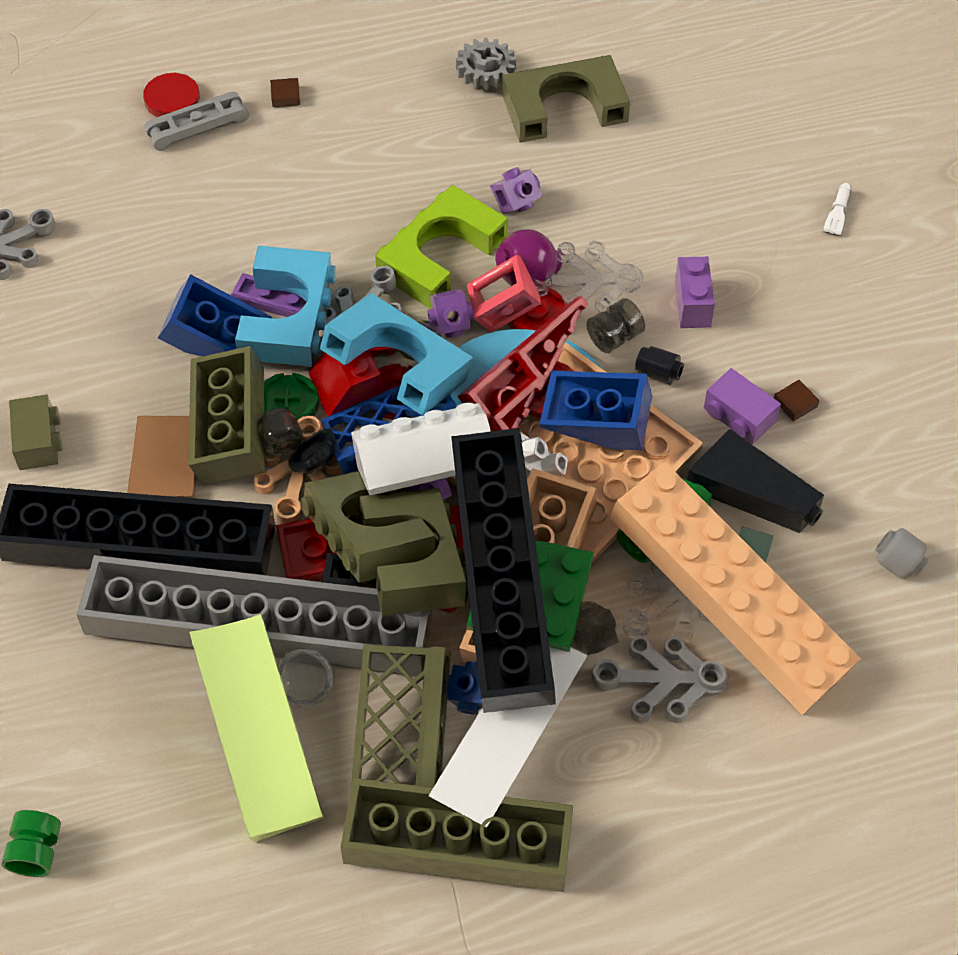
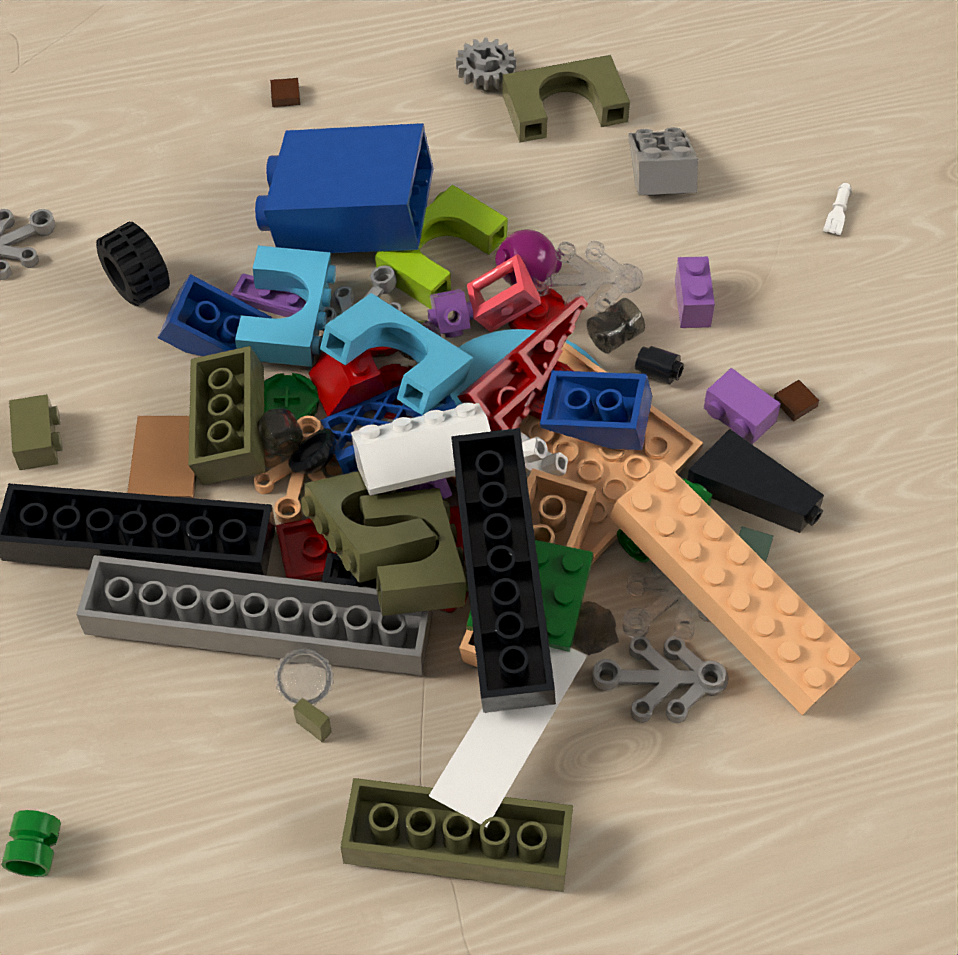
(133, 263): none -> black tyre
(170, 93): red tile -> none
(195, 119): light grey plate -> none
(256, 728): yellowish green arch -> none
(312, 719): none -> olive tile
(348, 189): none -> blue brick
(432, 712): olive fence -> none
(465, 688): blue brick -> none
(516, 190): medium lavender brick -> none
(663, 162): none -> light grey slope
(901, 553): light grey head -> none

